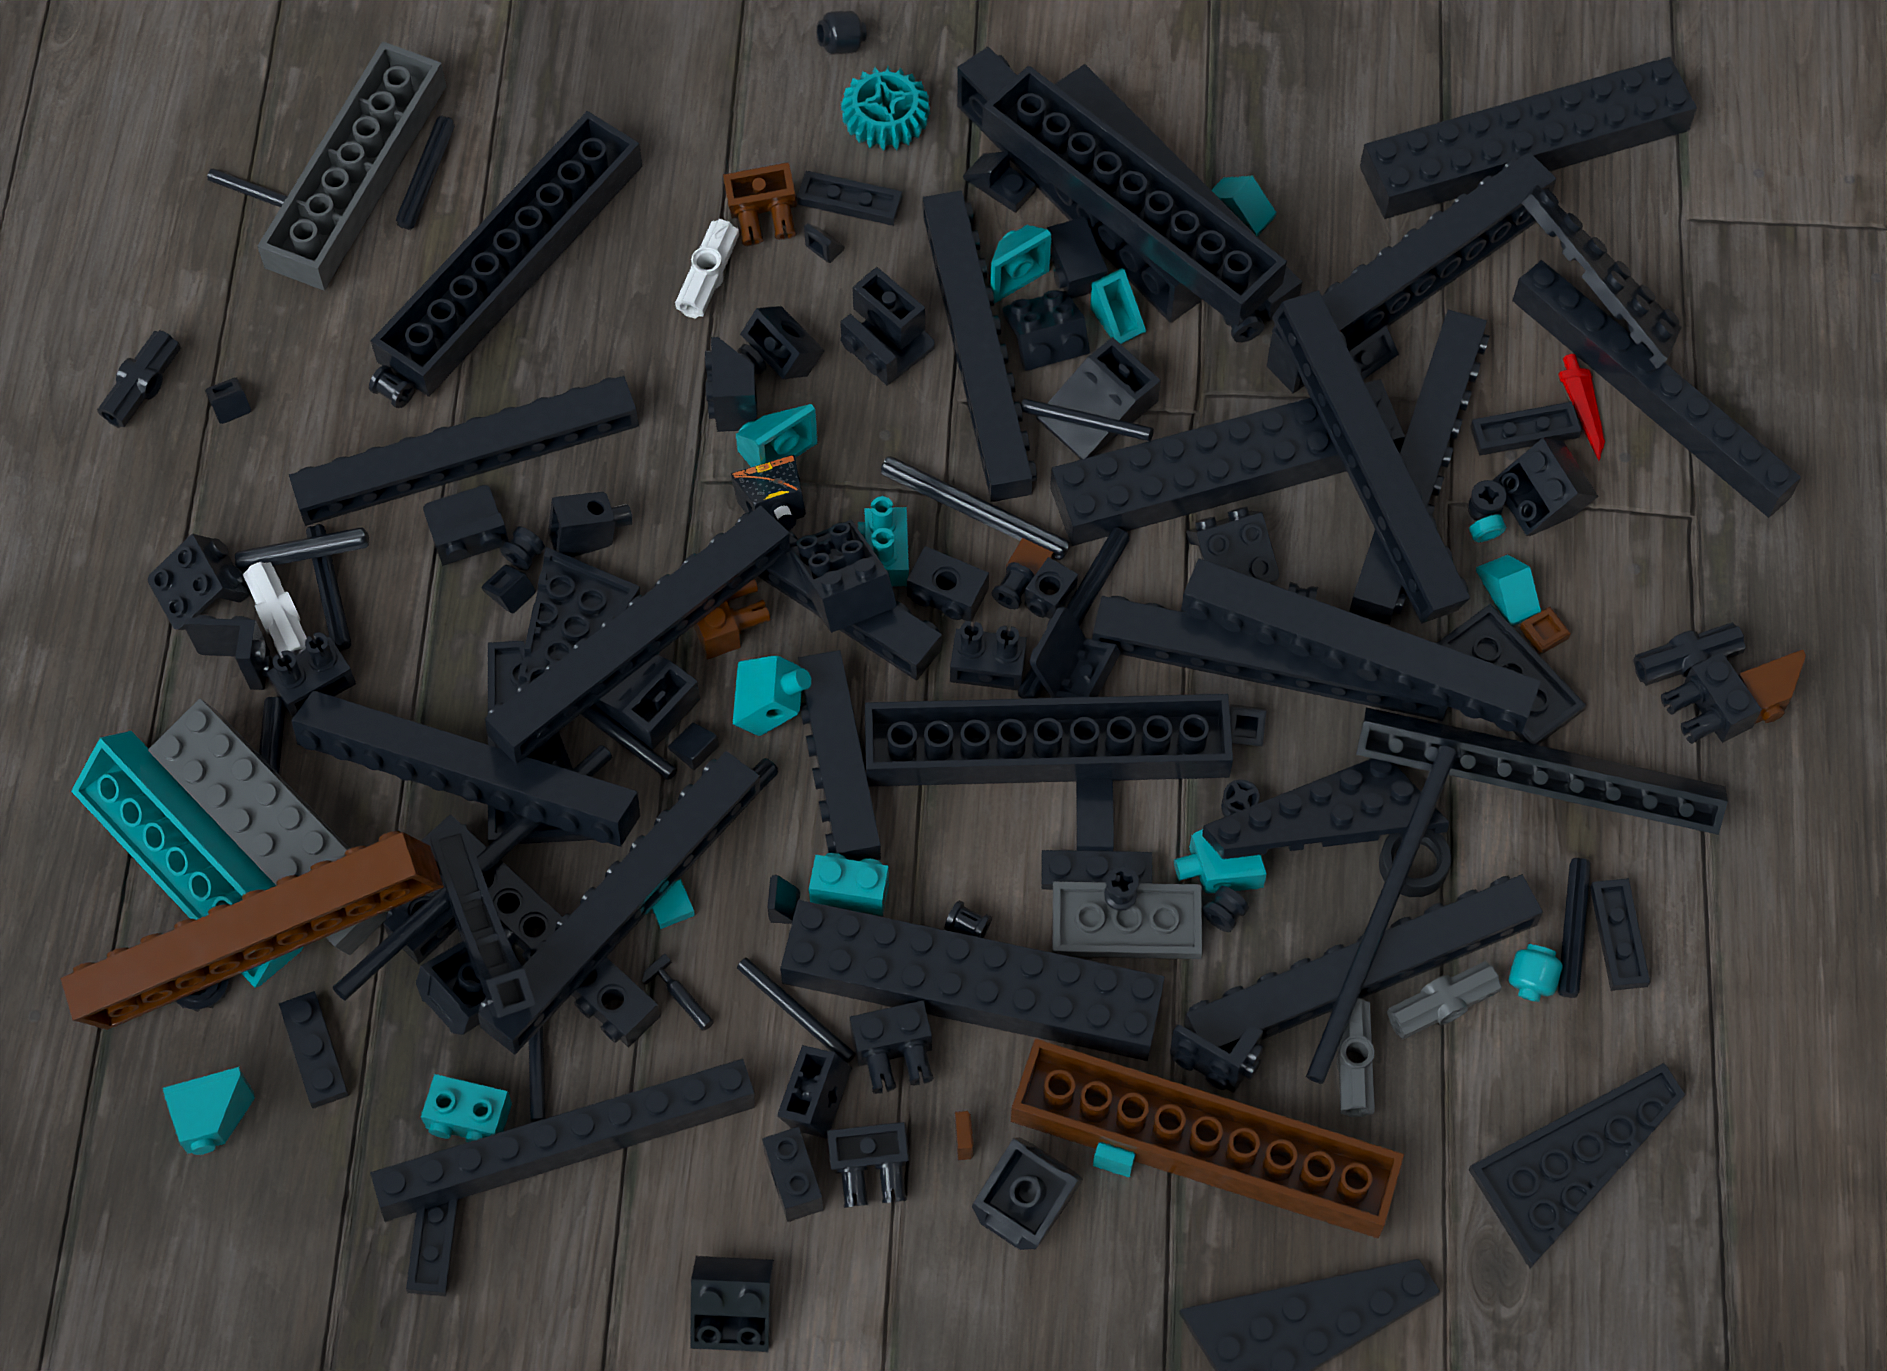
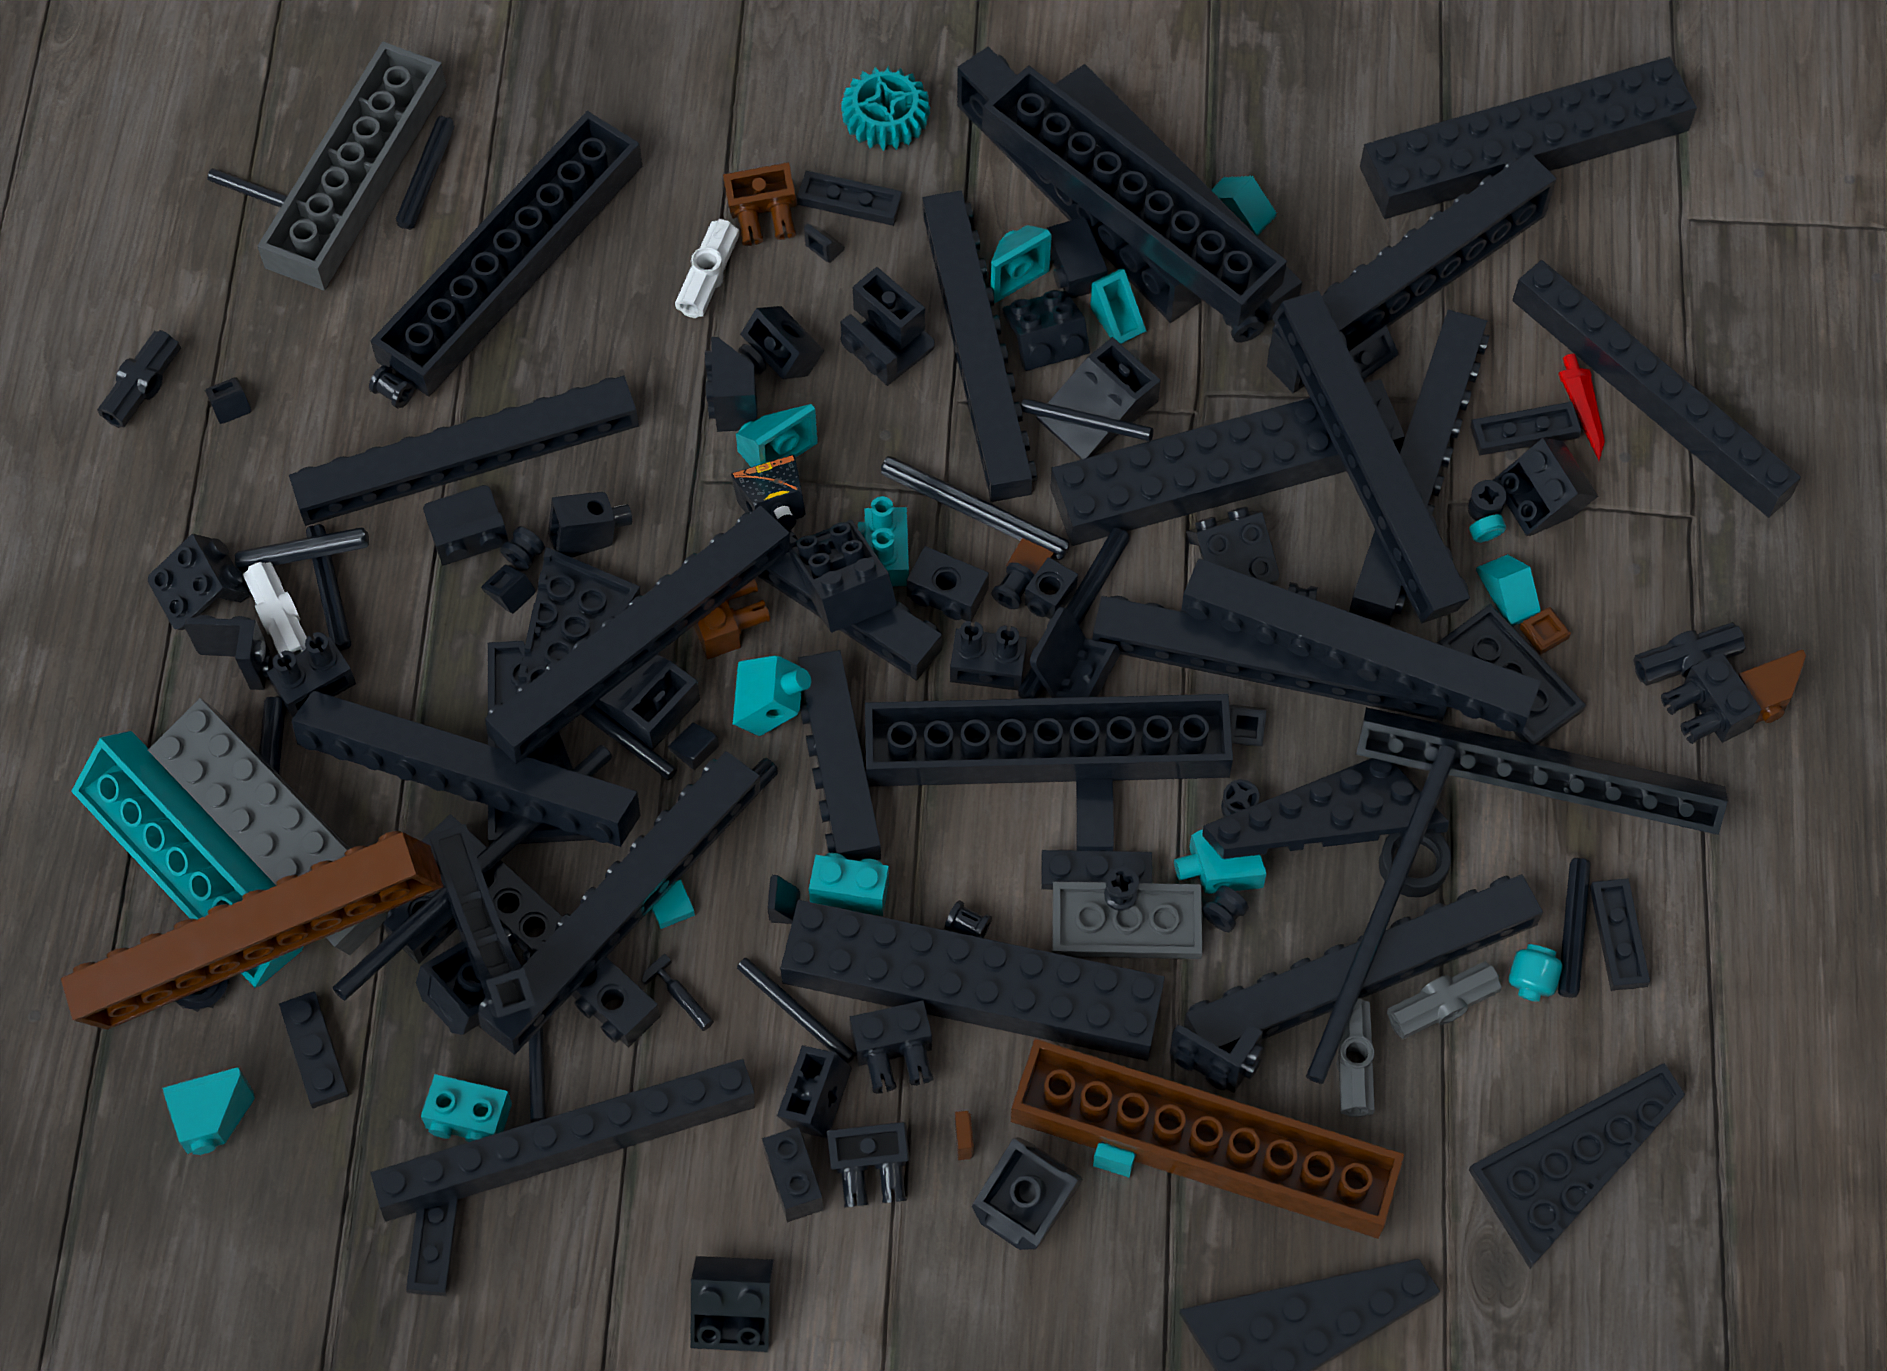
(841, 32): black head -> none
(1000, 181): black slope -> none
(1607, 277): black wing -> none

